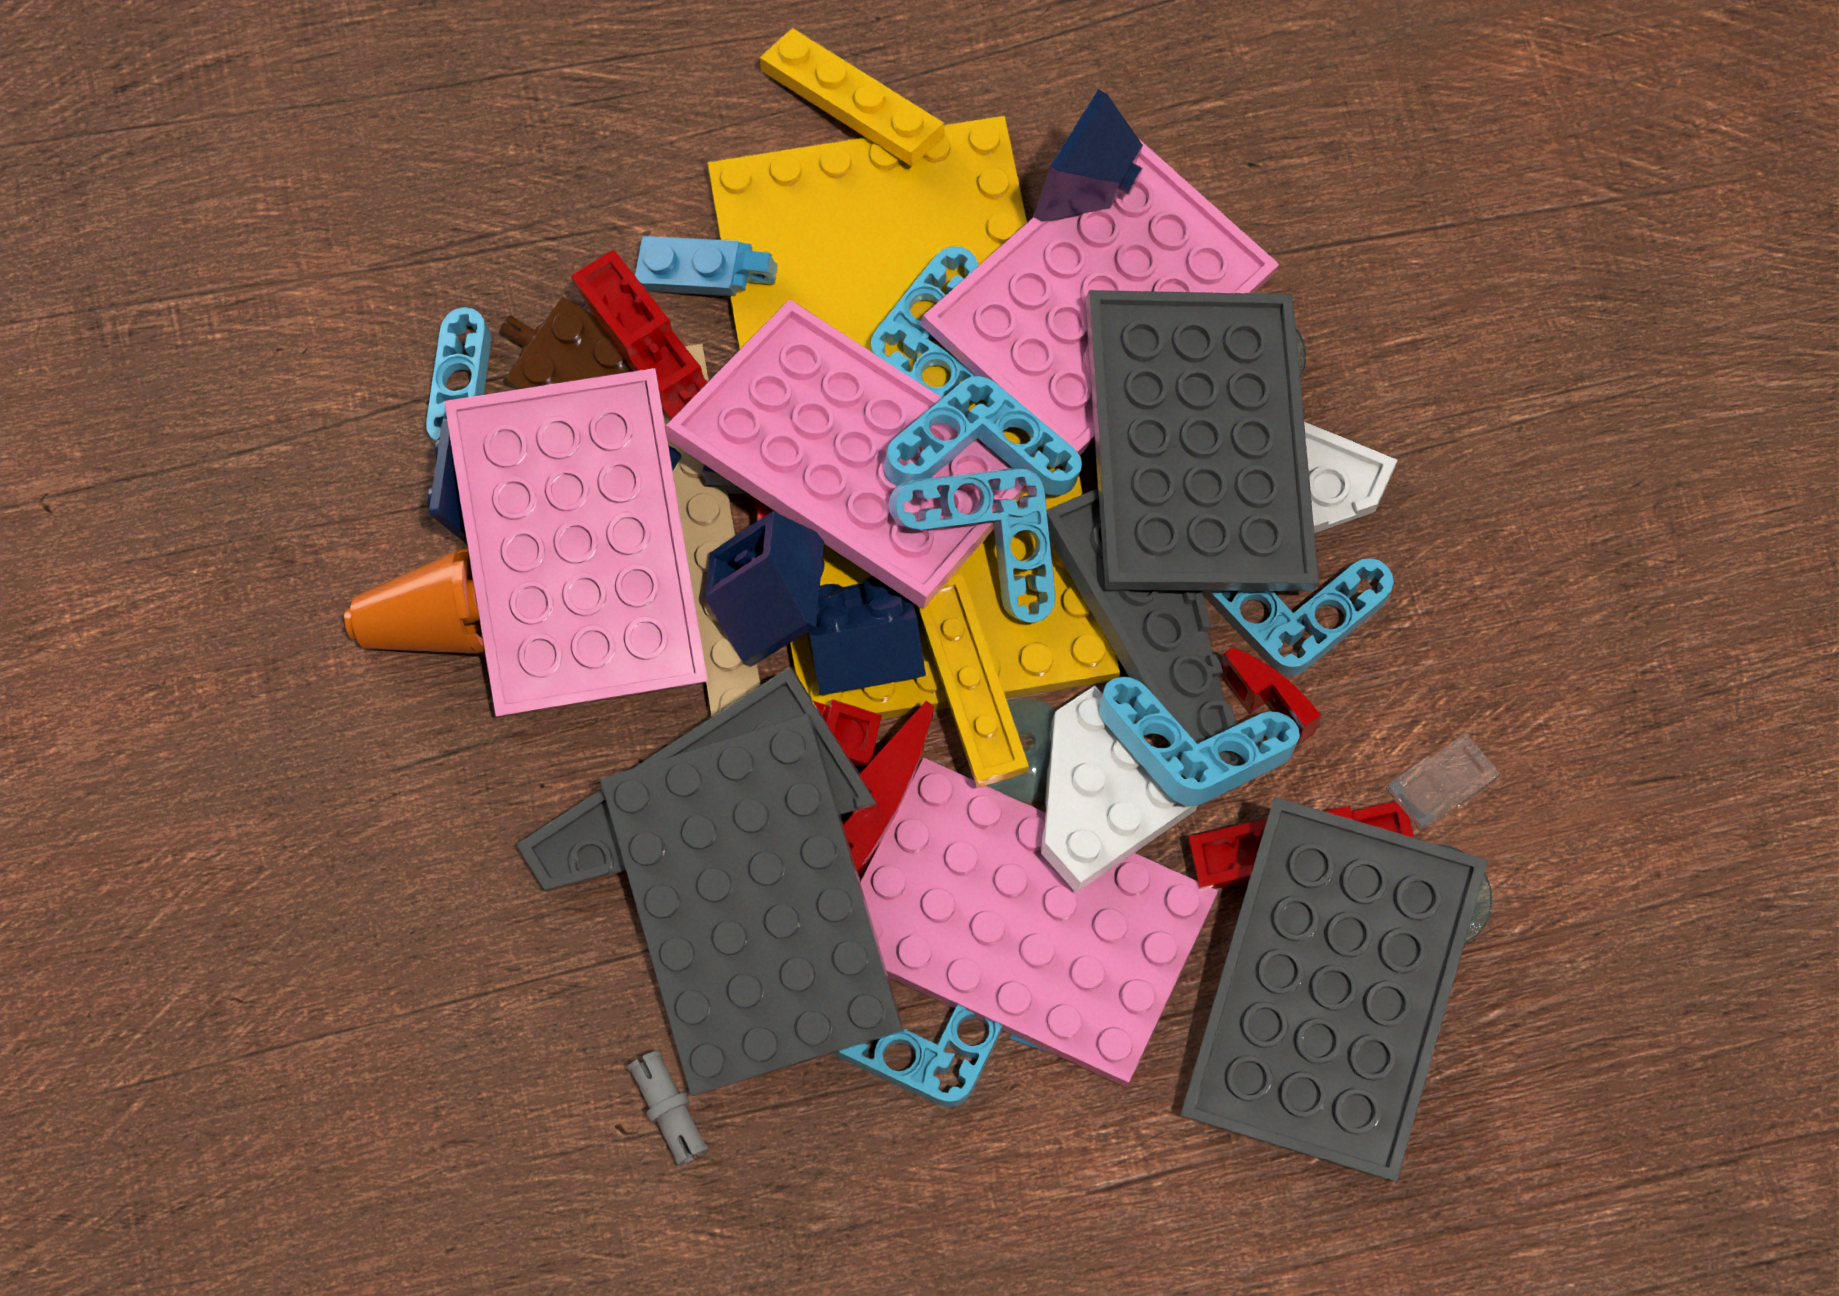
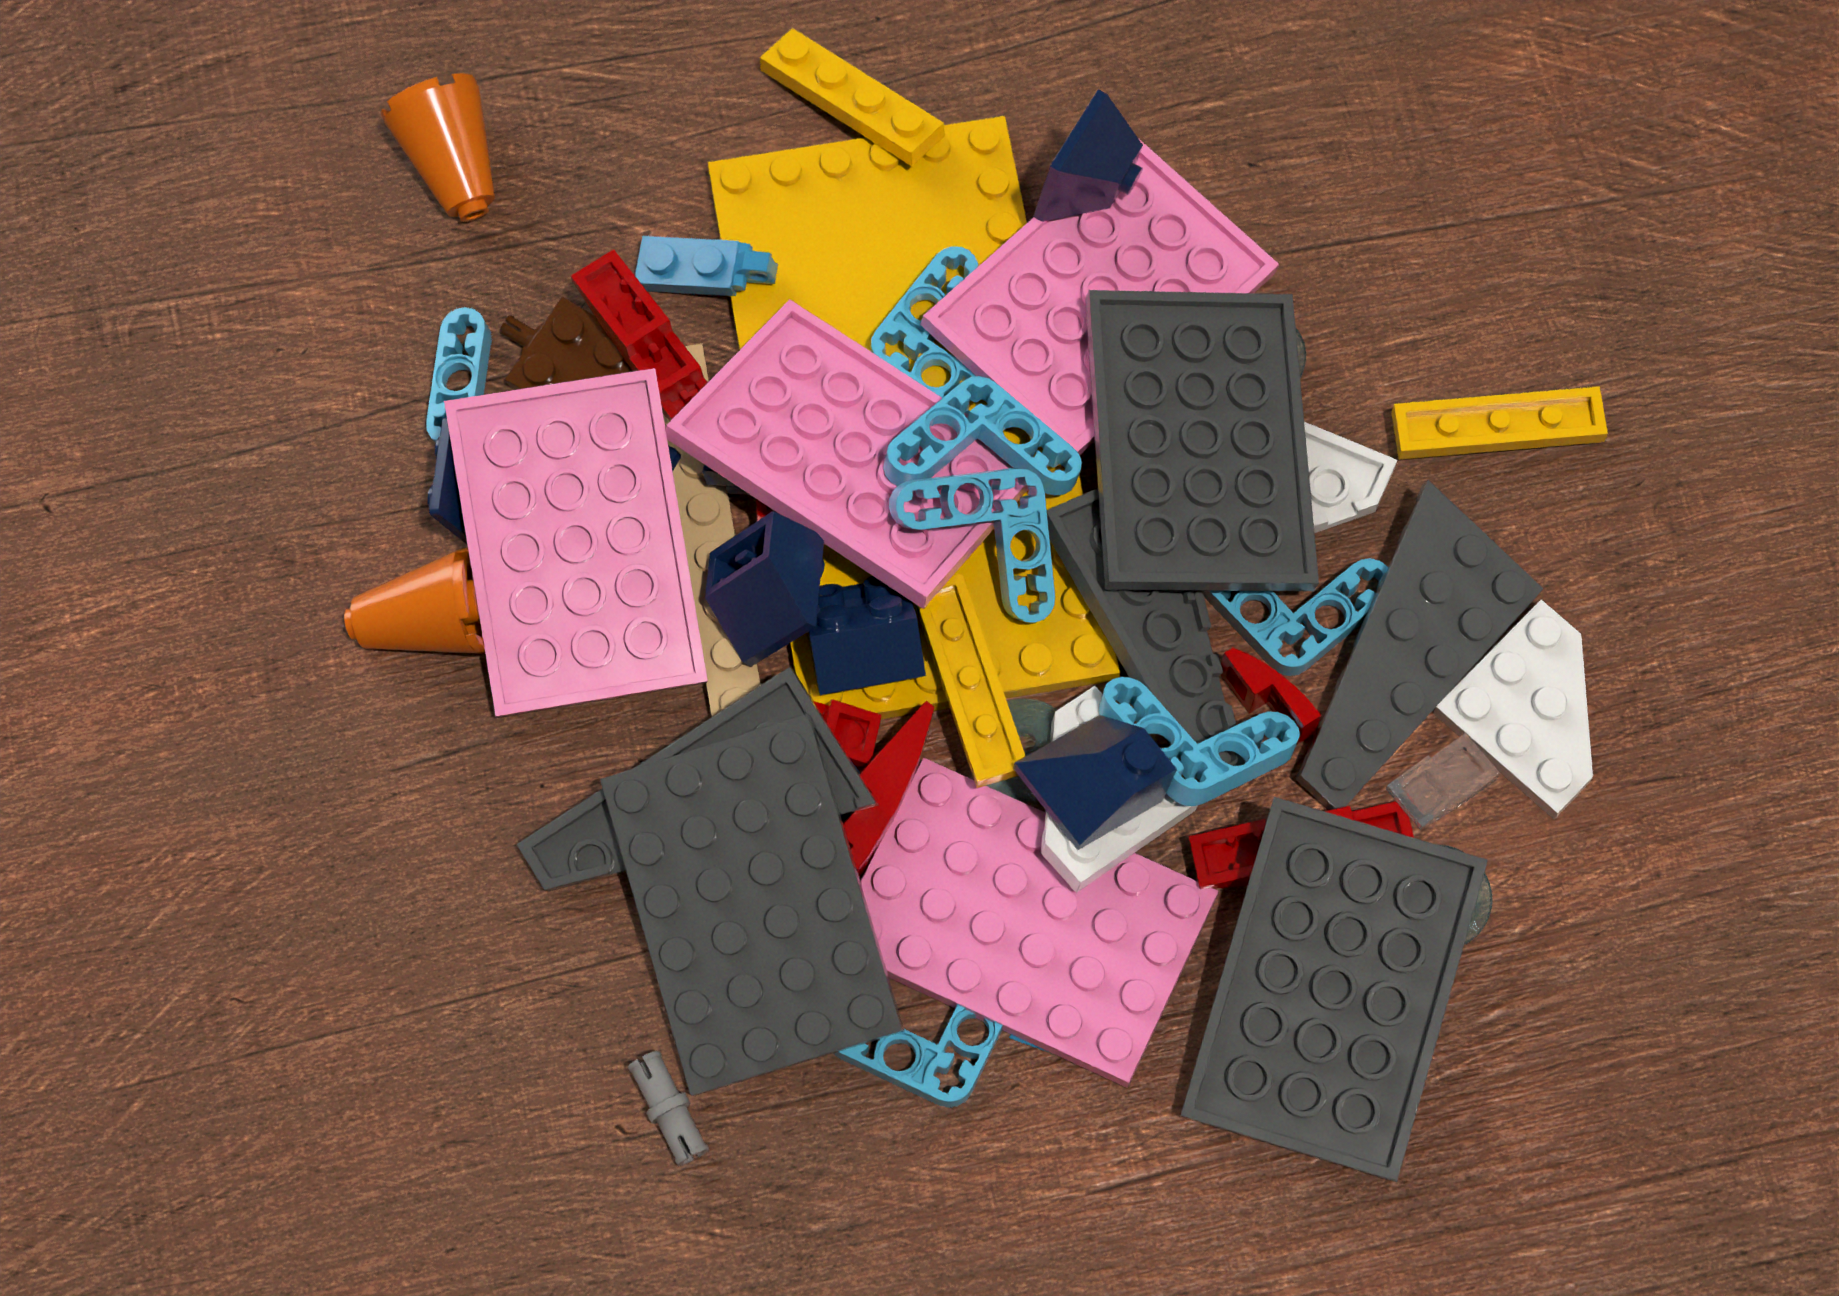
(446, 142): none -> orange cone
(1097, 777): none -> dark blue slope
(1425, 629): none -> dark grey wing
(1499, 422): none -> yellow plate
(1530, 709): none -> white plate

